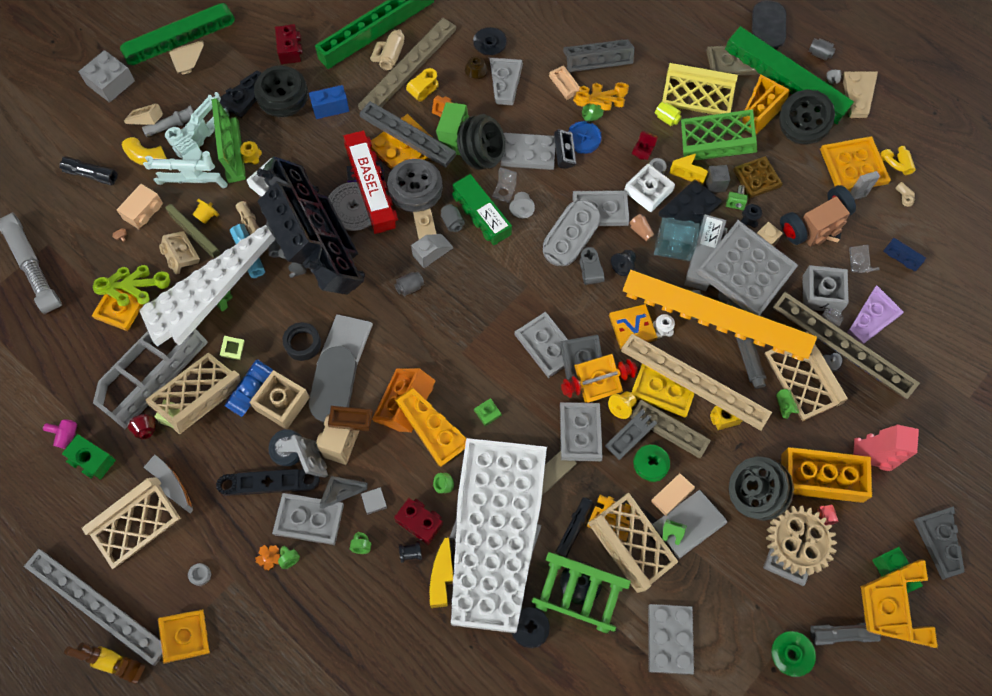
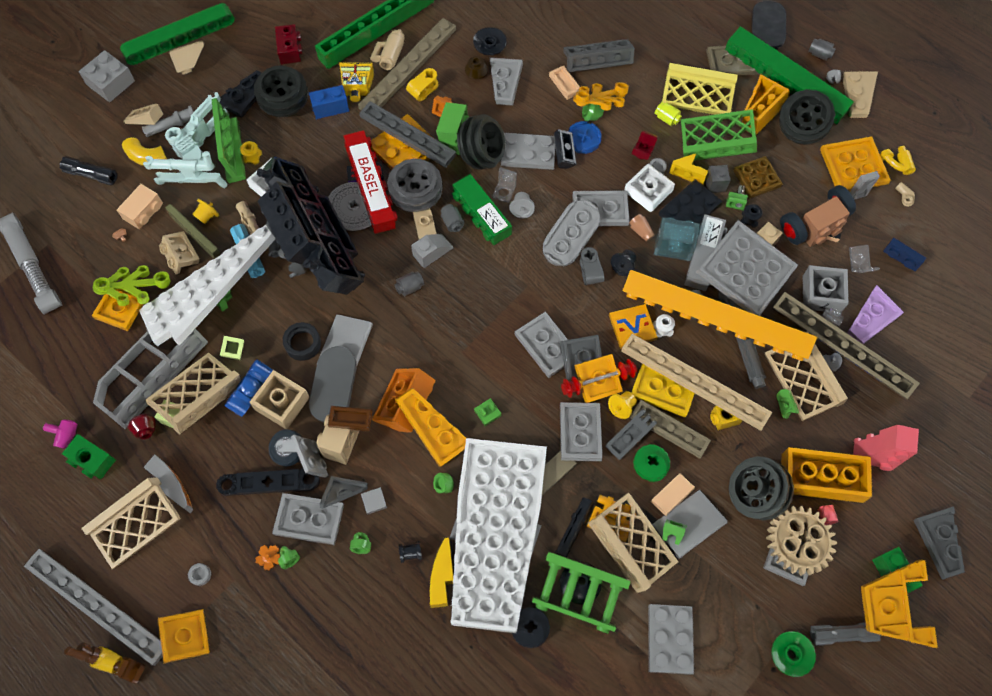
(356, 79): none -> yellow torso
(418, 520): dark red brick -> none

